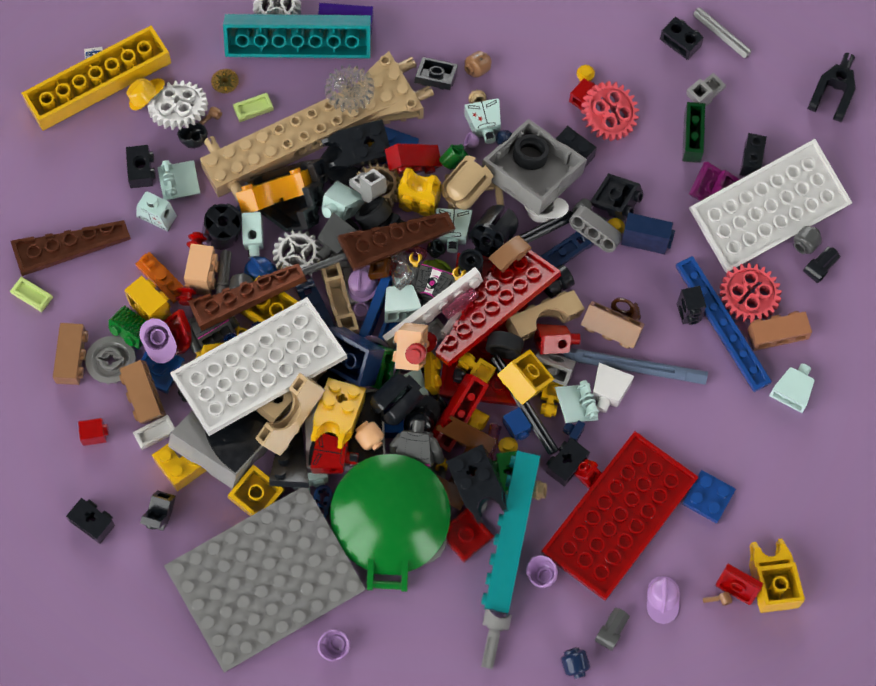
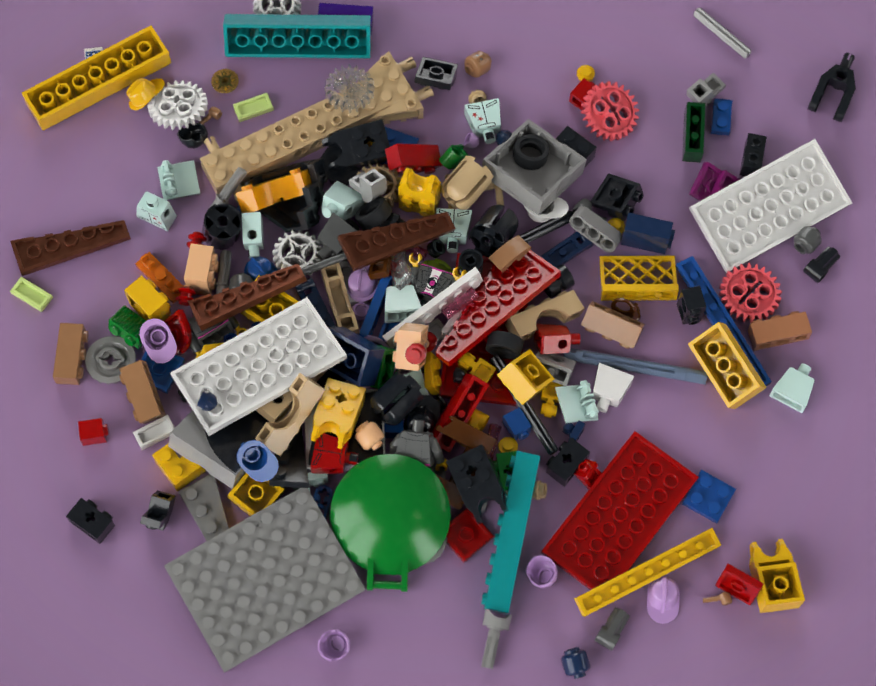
(140, 176): black brick -> none
(205, 506): none -> light grey wing
(207, 401): none -> dark blue plate
(230, 187): none -> light grey axle
(257, 460): none -> piece
(638, 290): none -> yellow fence
(647, 572): none -> yellow plate
(678, 41): black brick -> none
(721, 117): none -> blue plate
(727, 365): none -> yellow brick

